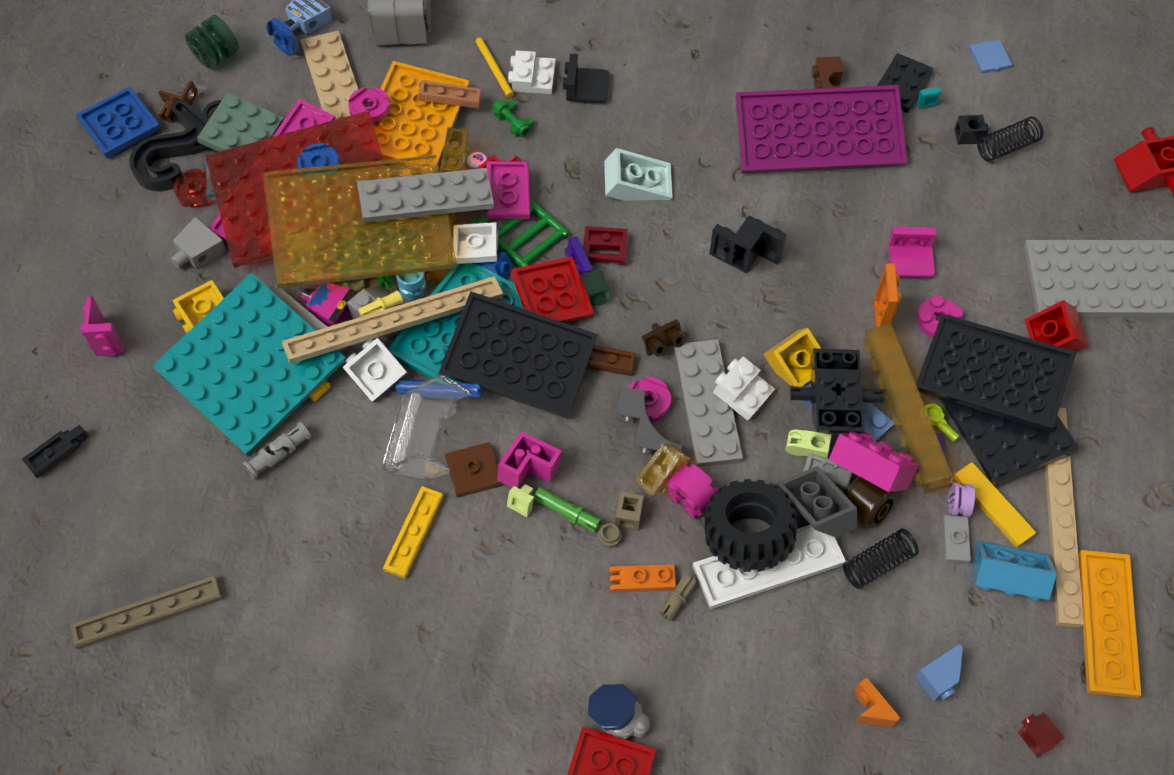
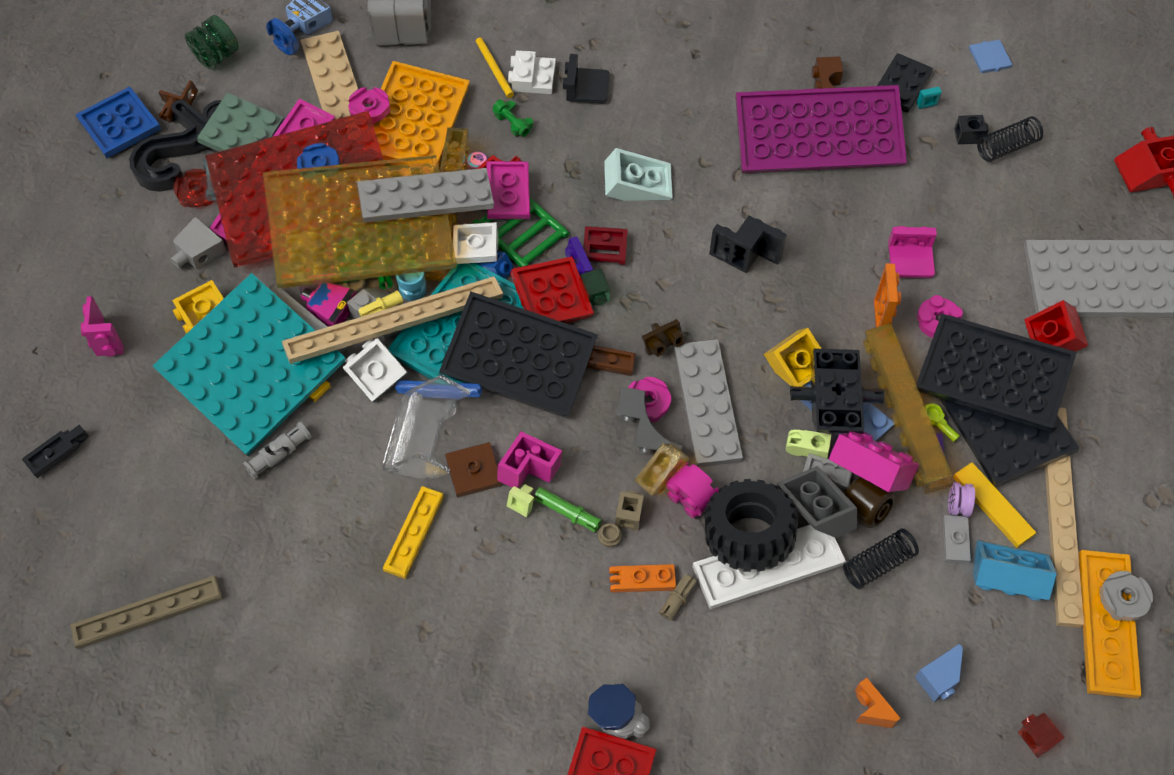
(449, 94): nougat tile -> none
(743, 388): white plate -> none
(1118, 607): none -> light grey plate

